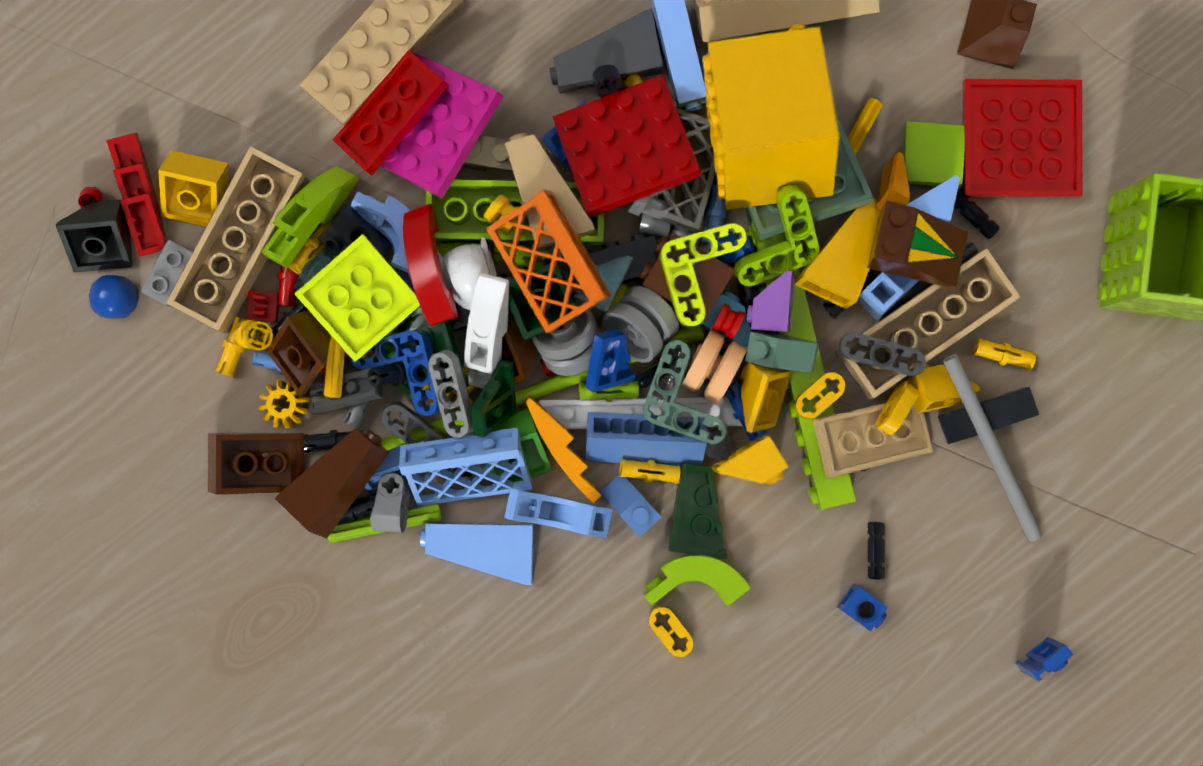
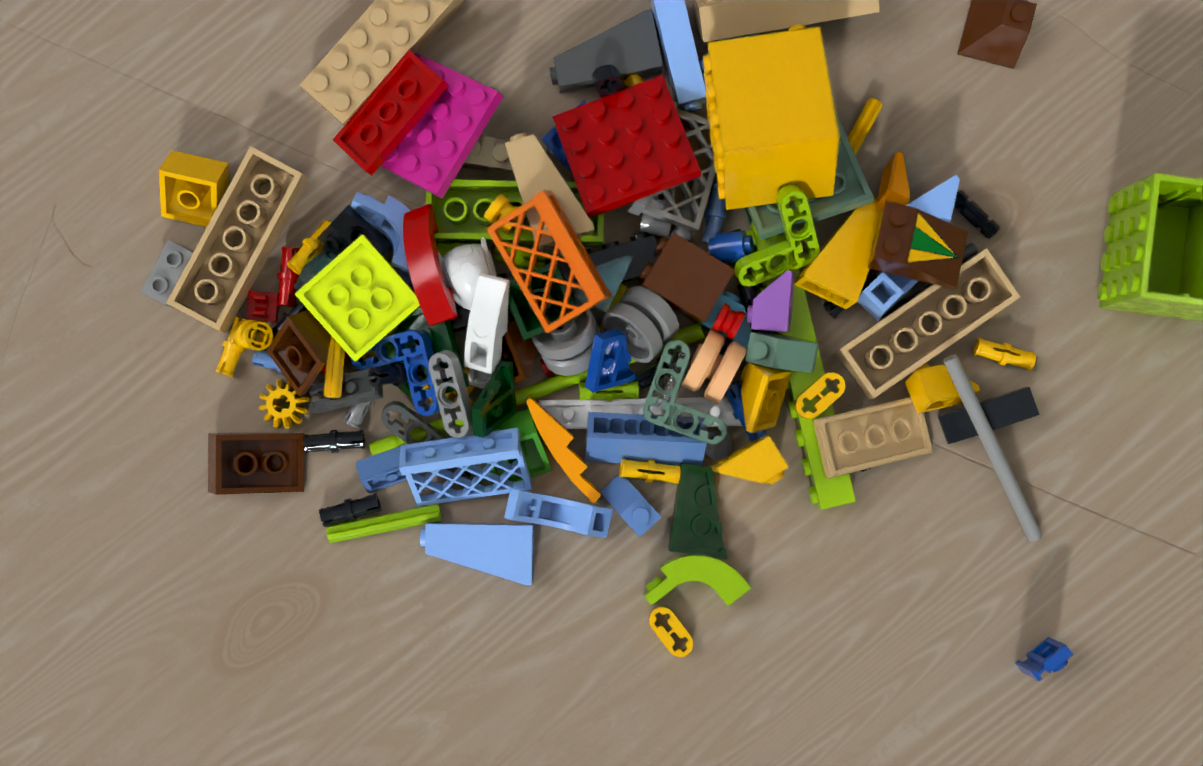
(86, 196): red hinge -> none
(97, 237): pearl dark grey slope -> none
(113, 296): blue hair -> none
(137, 194): red slope -> none
(304, 212): lime slope -> none
(333, 482): reddish brown slope -> none
(390, 505): light grey piece -> none
(685, 267): neon yellow beam -> none
(854, 598): blue brick -> none
(876, 550): black axle -> none
(897, 408): yellow beam -> none
(906, 352): dark grey beam -> none
(933, 152): lime slope -> none
(1022, 138): red plate -> none

